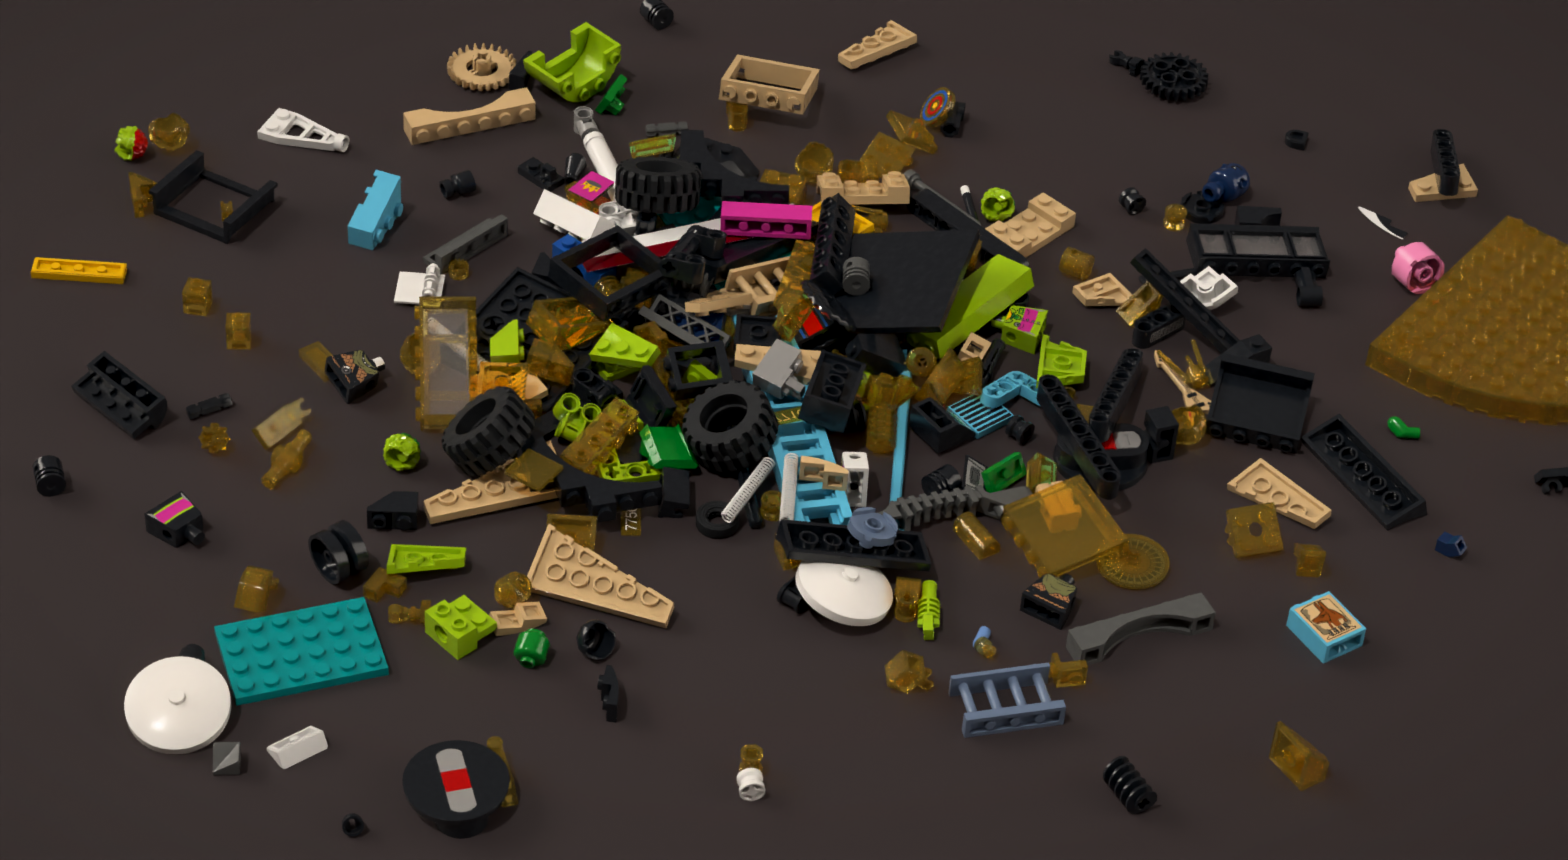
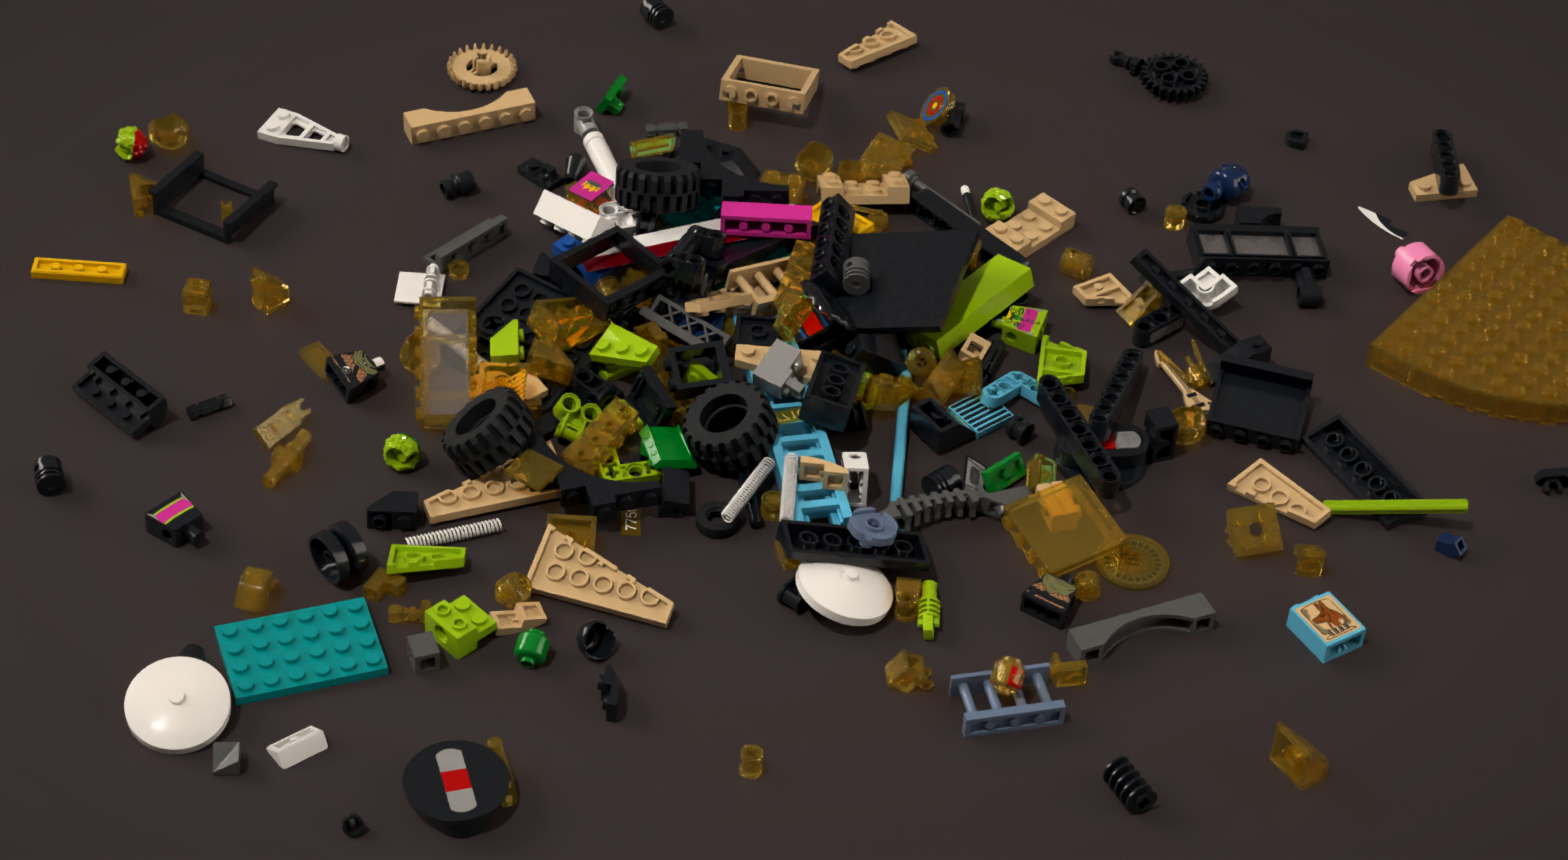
(214, 438): clear yellow gear -> none
(238, 330): clear yellow brick -> none
(268, 291): none -> clear yellow slope
(378, 211): medium azure wedge -> none
(423, 653): none -> dark grey brick
(458, 533): none -> white piece
(518, 76): black slope -> none
(581, 69): lime cylinder -> none
(750, 784): white wheel -> none
(881, 429): clear yellow piece -> none
(975, 535): clear yellow brick -> none
(983, 644): clear yellow arm -> none
(1007, 675): none -> clear yellow head
(1087, 585): none -> clear yellow wheel
(1401, 430): green arm -> none
(1404, 506): none -> lime axle

